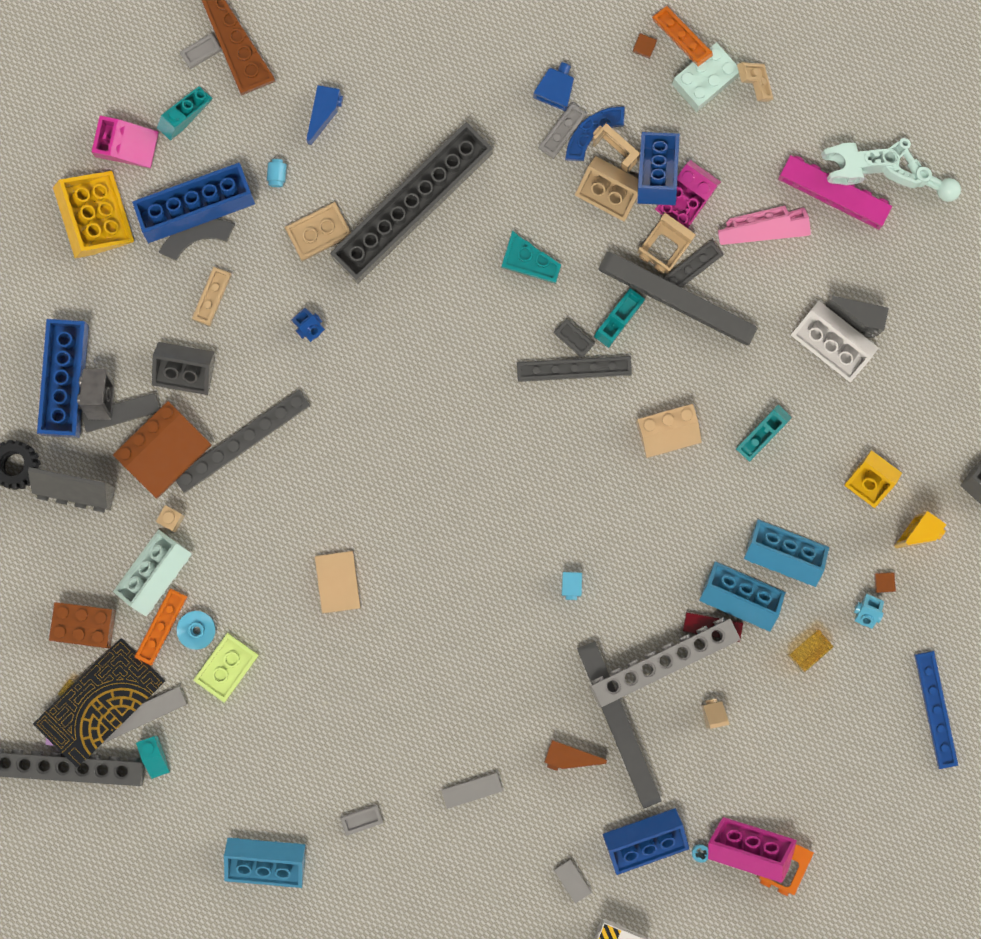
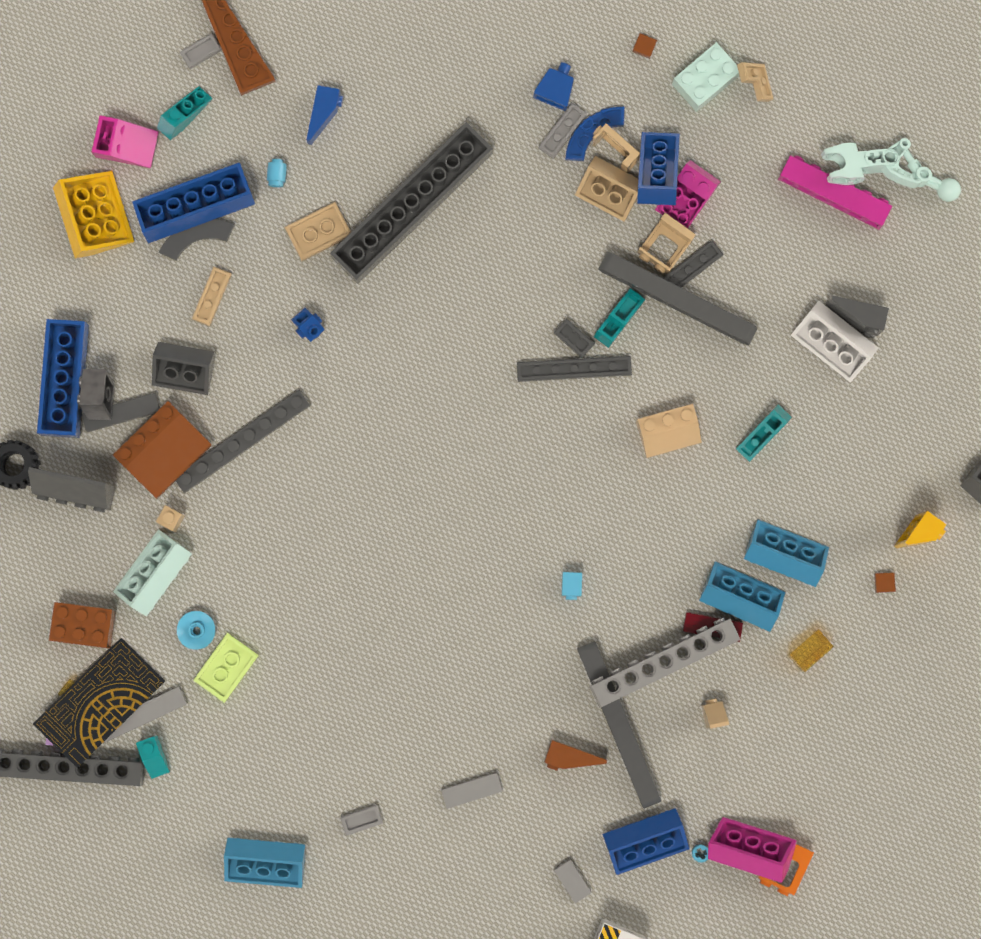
(161, 627): orange tile -> none
(337, 582): tan tile -> none
(529, 261): teal wing -> none
(682, 36): orange tile -> none
(766, 225): bright pink wedge -> none
(869, 611): medium azure brick -> none
(873, 479): yellow slope -> none
(936, 710): blue tile -> none

